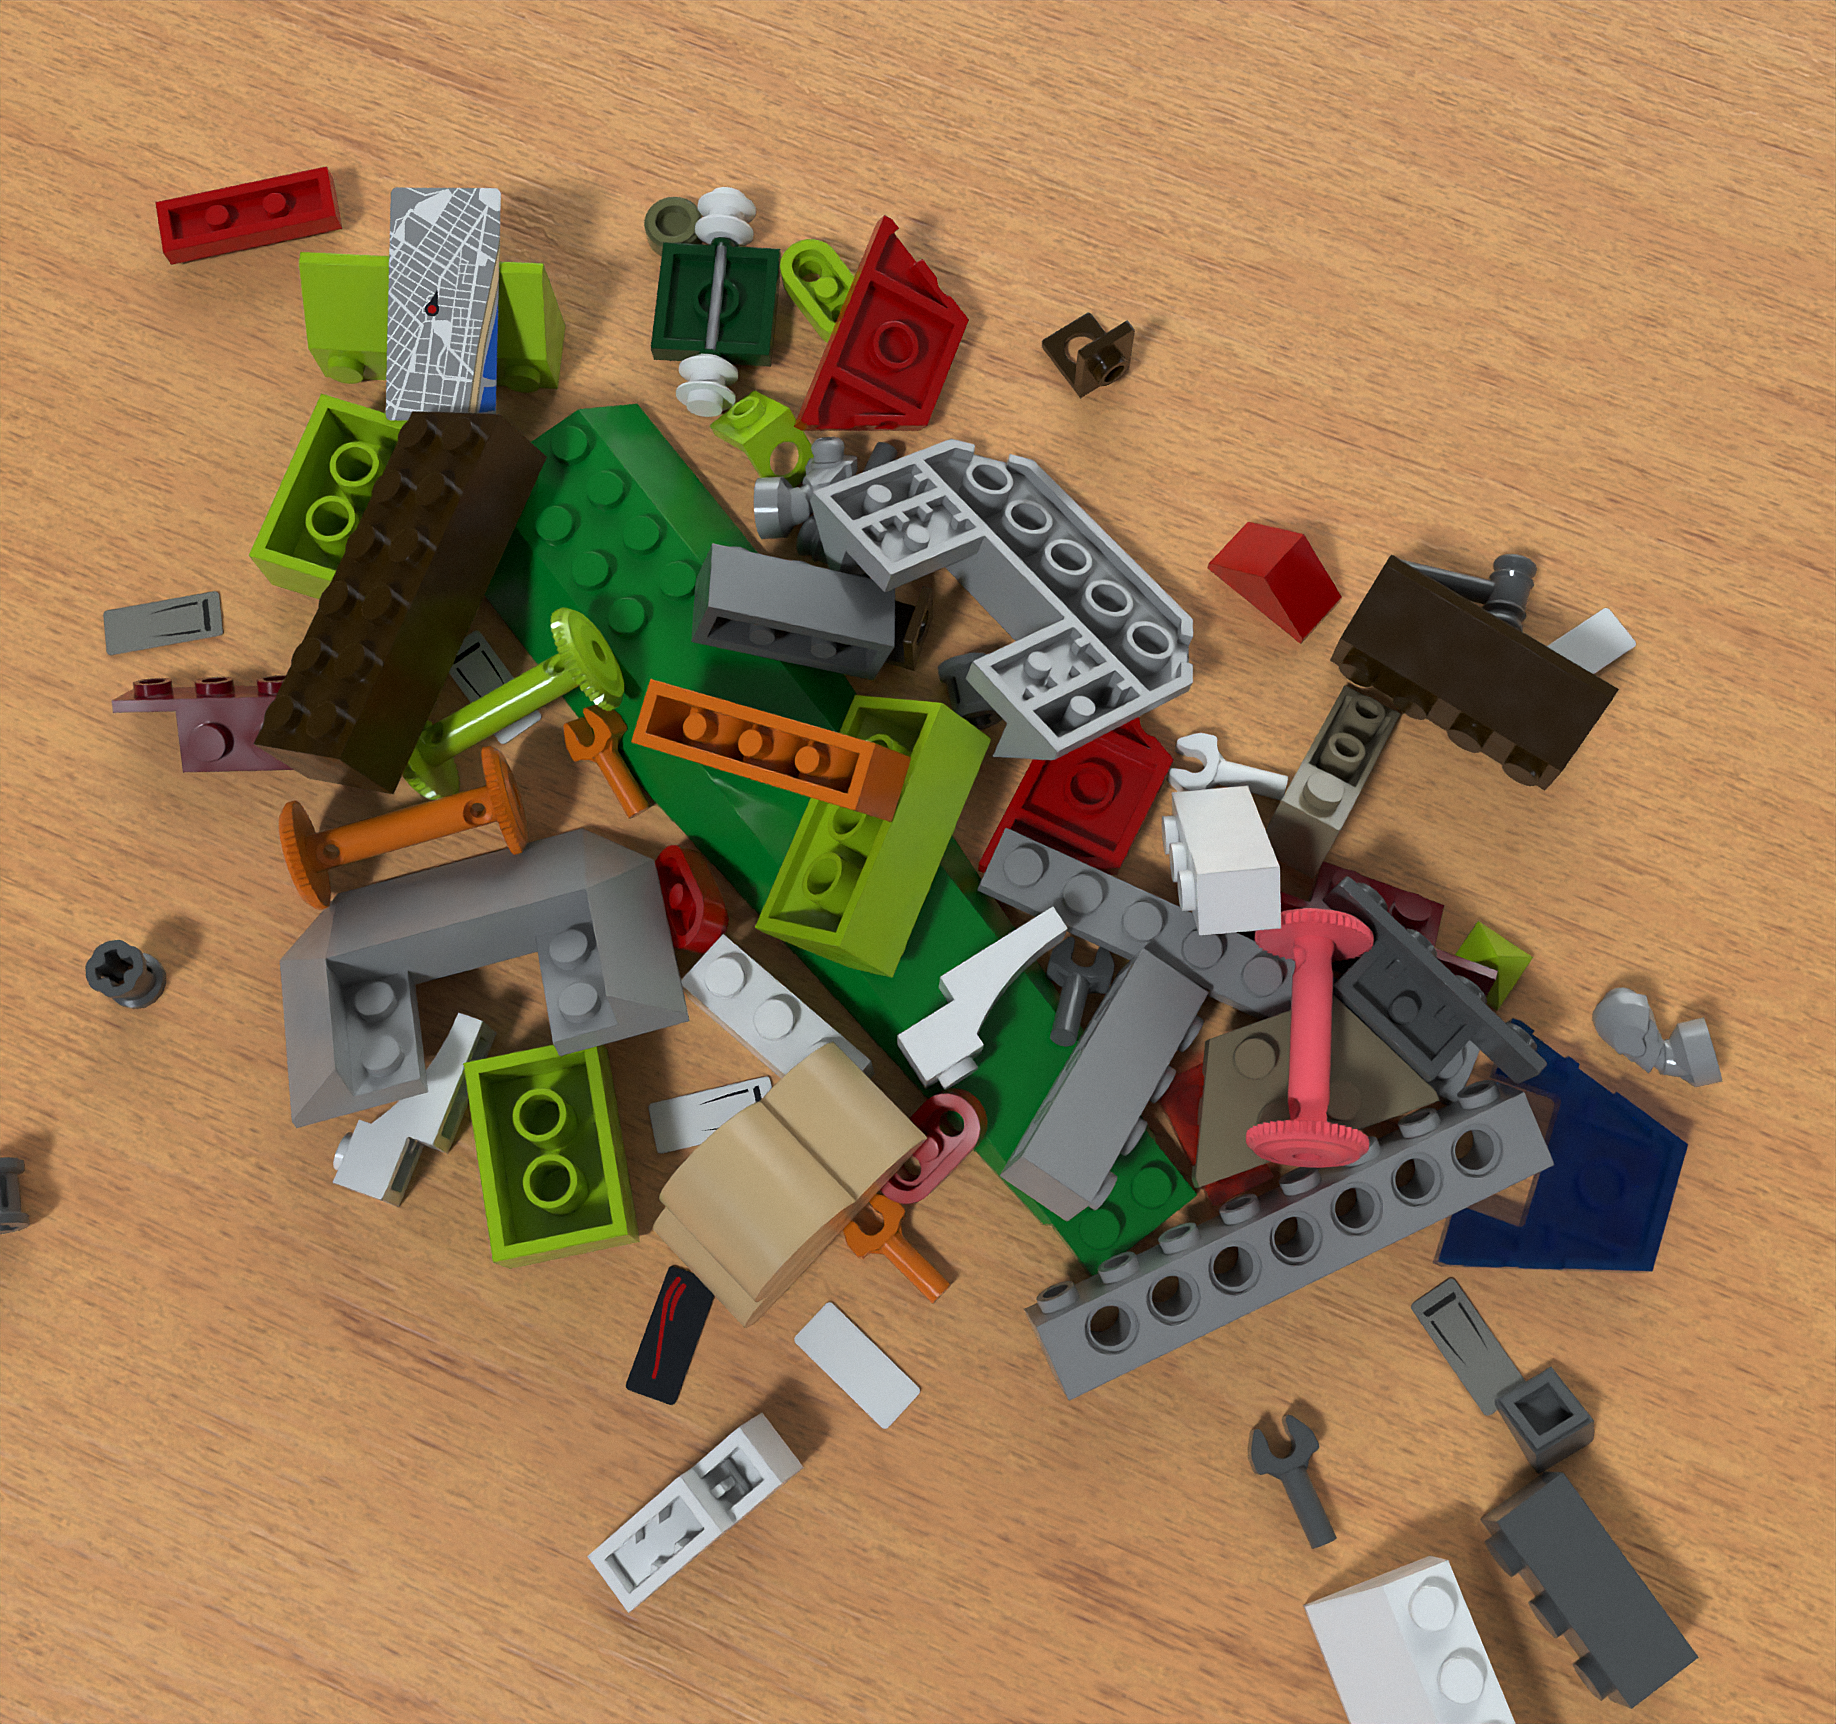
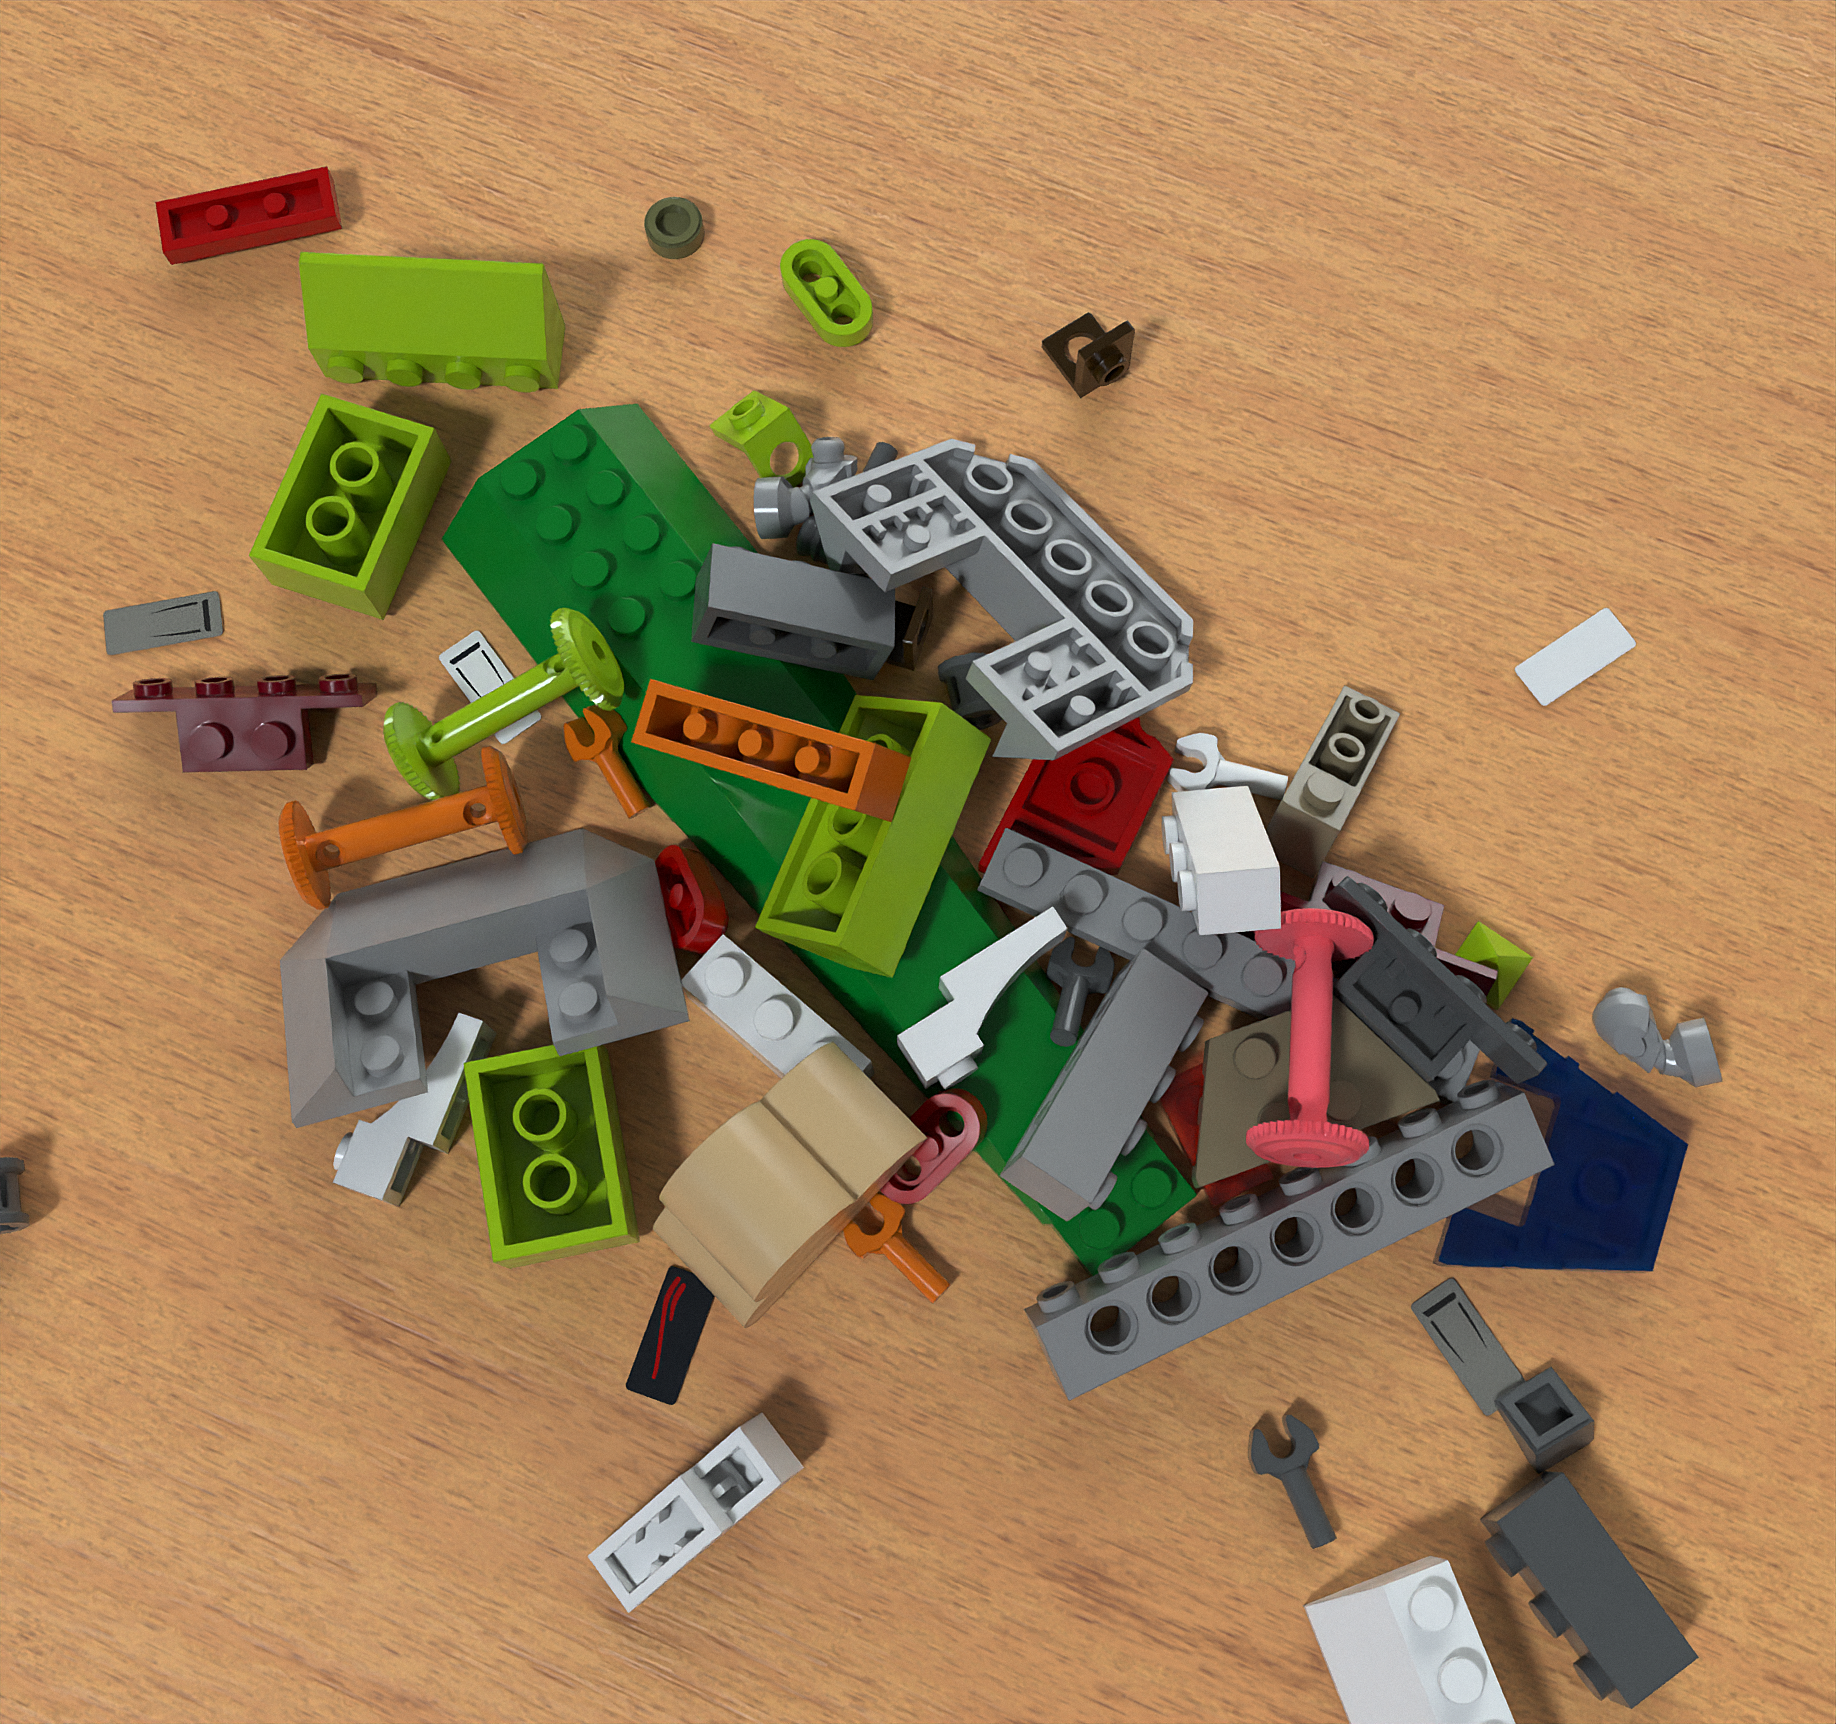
(142, 983): dark grey bush -> none
(401, 600): dark brown brick -> none
(443, 301): light grey sticker -> none
(694, 1117): white sticker -> none
(716, 303): dark green plate -> none
(857, 1365): white sticker -> none
(886, 346): red wing -> none
(1278, 576): red slope -> none
(1471, 674): dark brown slope -> none
(1503, 594): dark grey piece -> none

